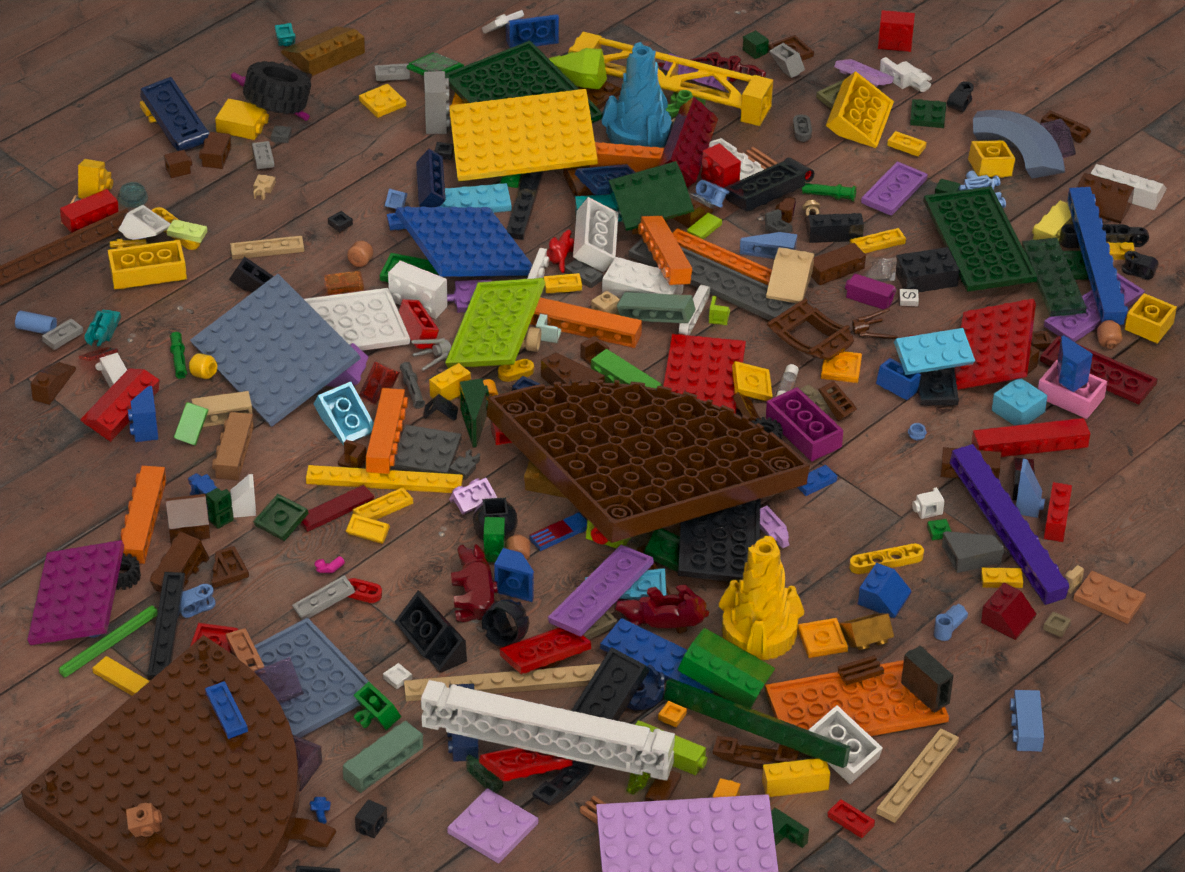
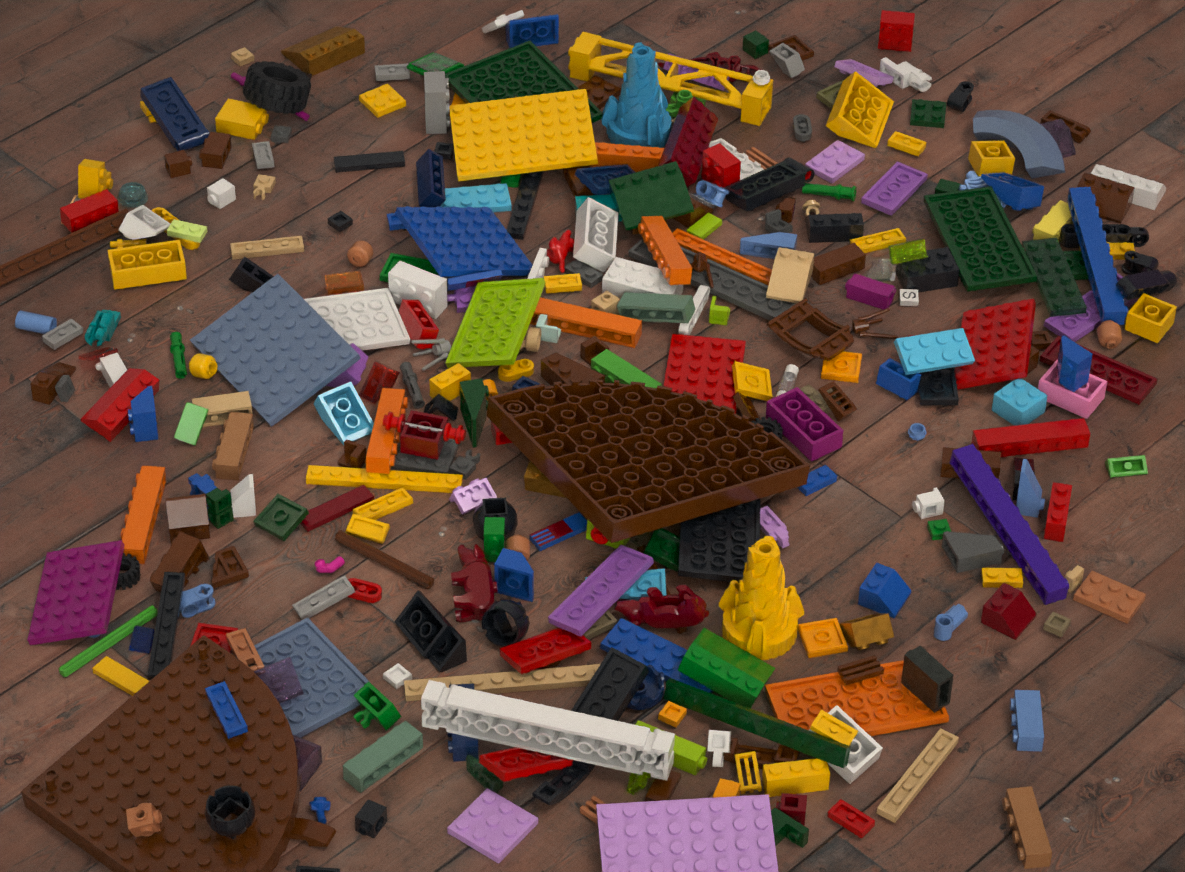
(64, 388): none -> dark grey plate
(142, 639): none -> clear blue slope
(221, 193): none -> white brick
(227, 801): none -> black piece
(242, 56): none -> tan plate
(285, 34): teal bracket -> none
(369, 161): none -> black tile
(384, 559): none -> reddish brown axle
(395, 199): medium blue plate -> none
(423, 433): none -> dark red brick
(472, 279): none -> blue tile
(583, 67): lime wedge -> none
(700, 264): none -> reddish brown plant
(718, 743): none -> white plate
(750, 787): none -> yellow tile
(761, 77): none -> white plate
(793, 806): none -> dark red brick
(833, 728): none -> yellow plate
(835, 161): none -> lavender plate
(907, 251): none -> clear neon green plate
(909, 554): yellow beam -> none
(1015, 190): none -> blue slope
(1027, 827): none -> medium nougat brick
(1126, 466): none -> bright green slope
(1147, 282): none -> black piece

